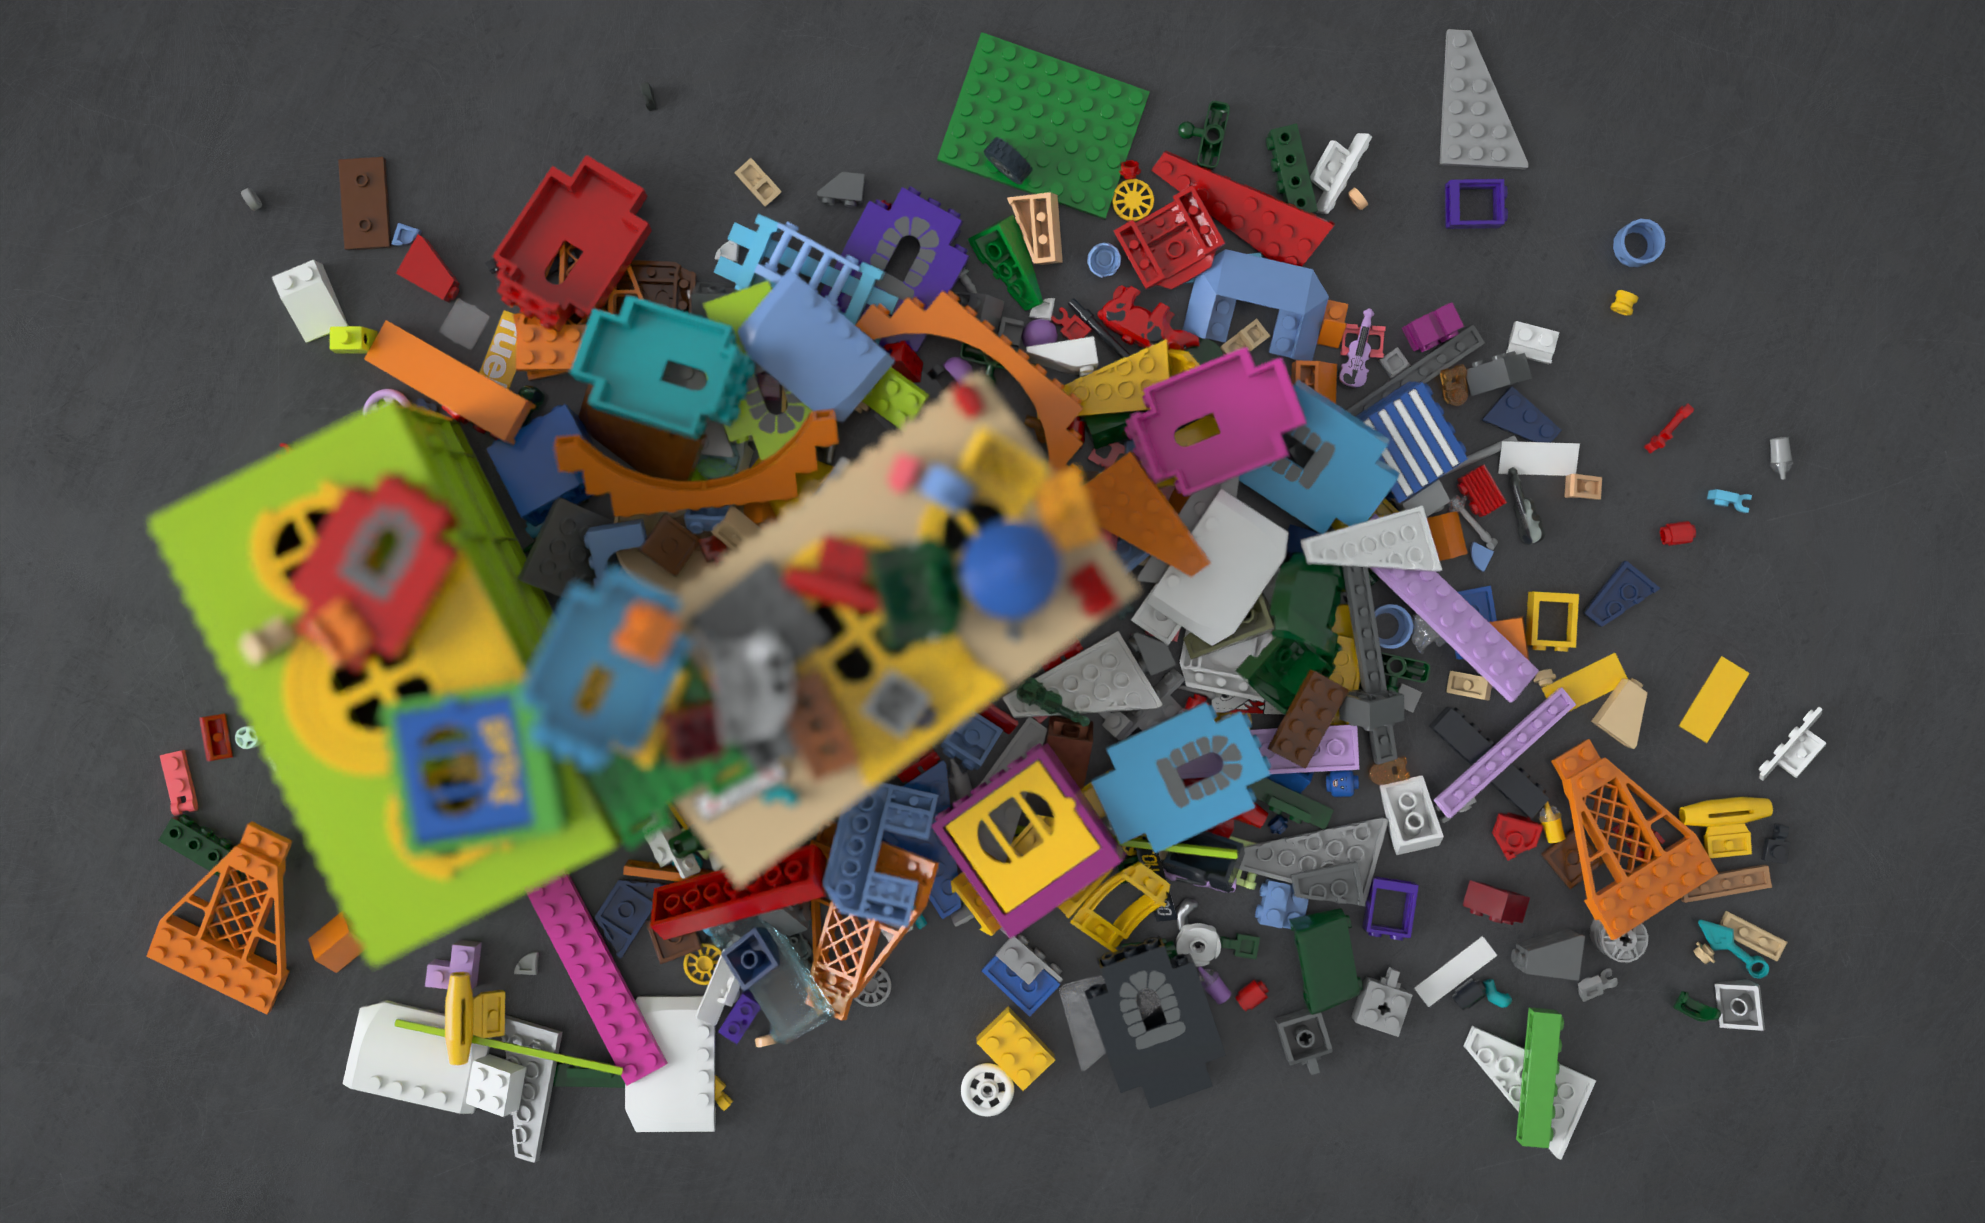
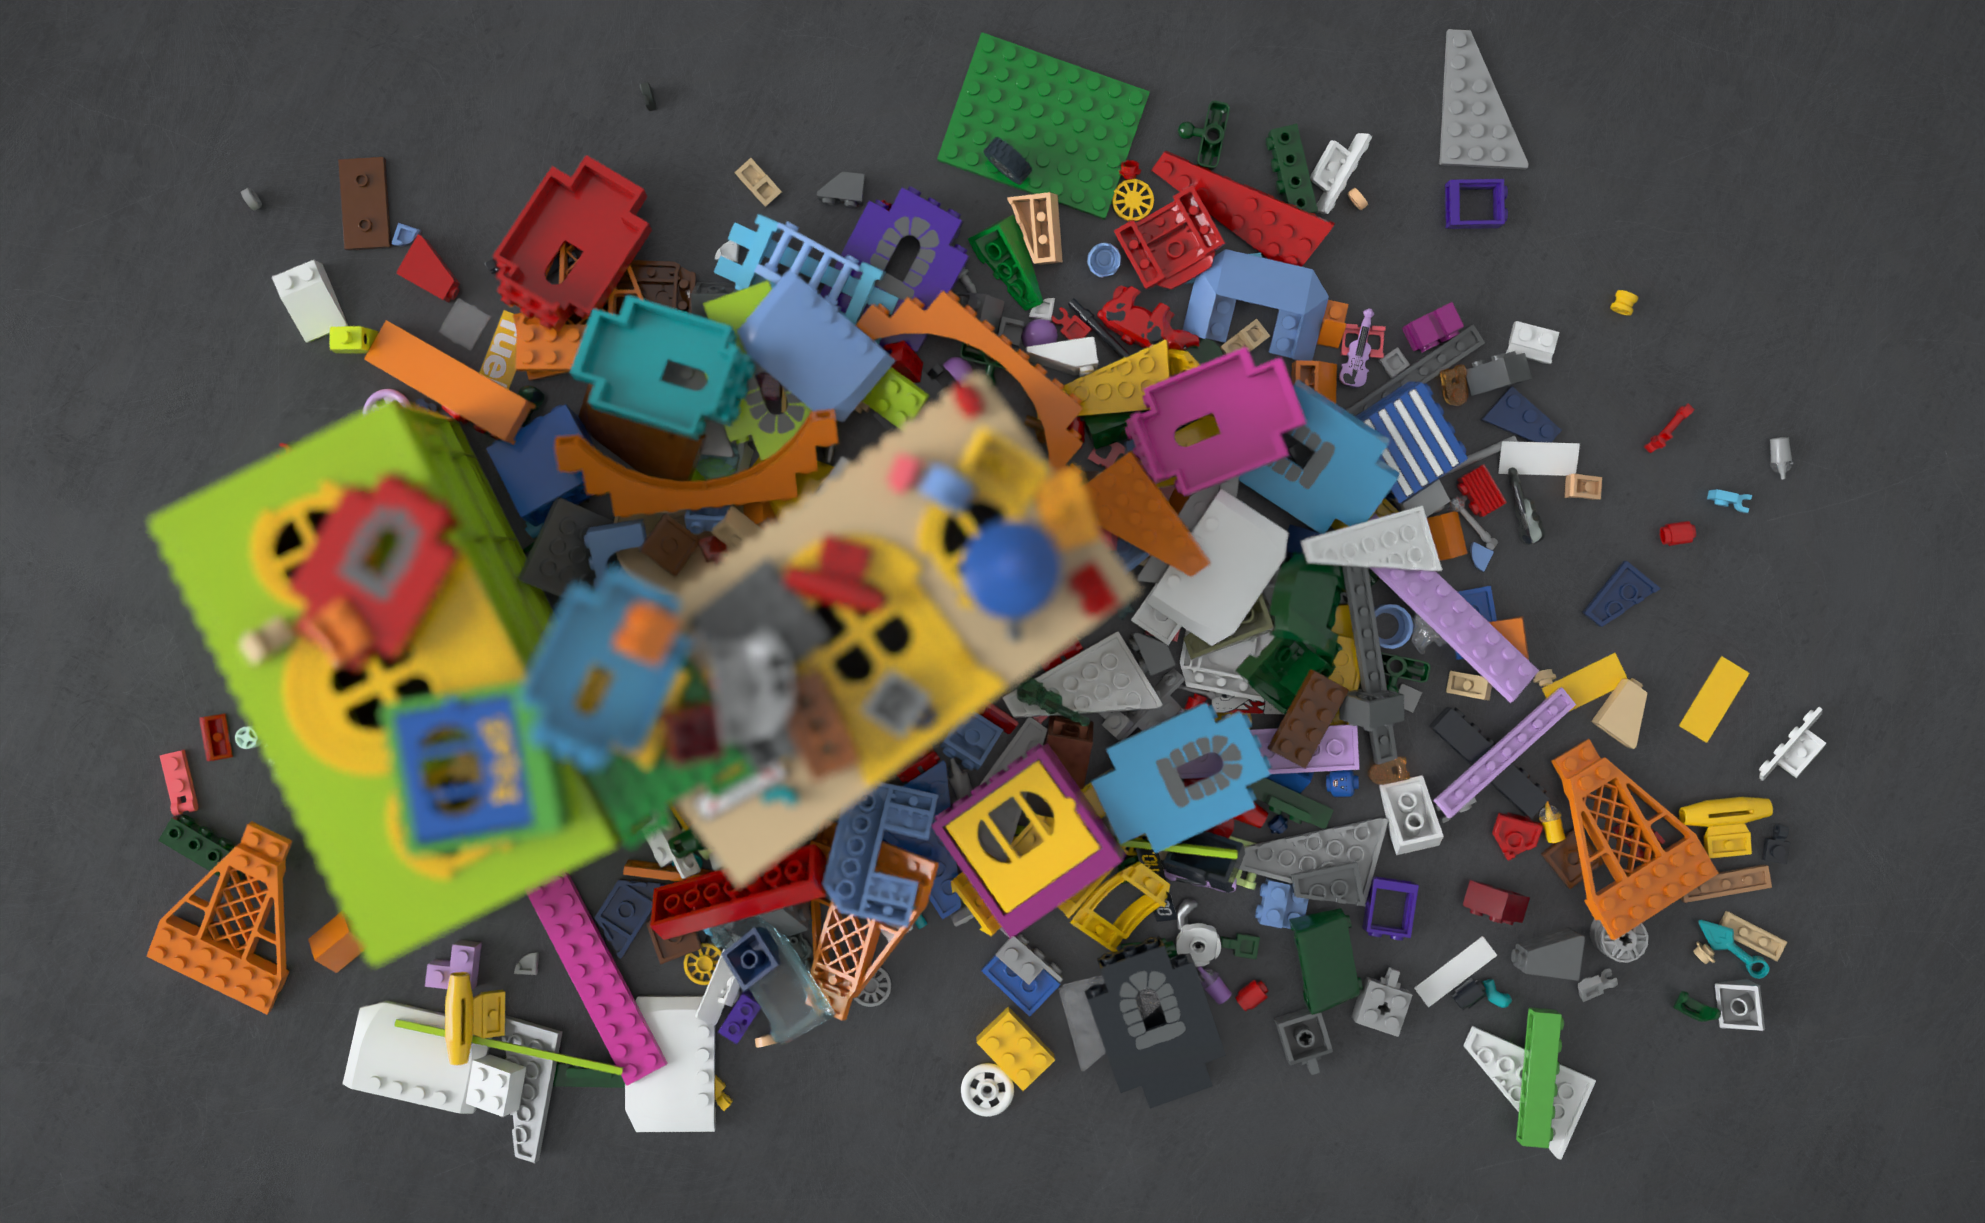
(917, 592): dark green piece -> none
(1533, 616): yellow window -> none
(1655, 242): medium blue piece -> none

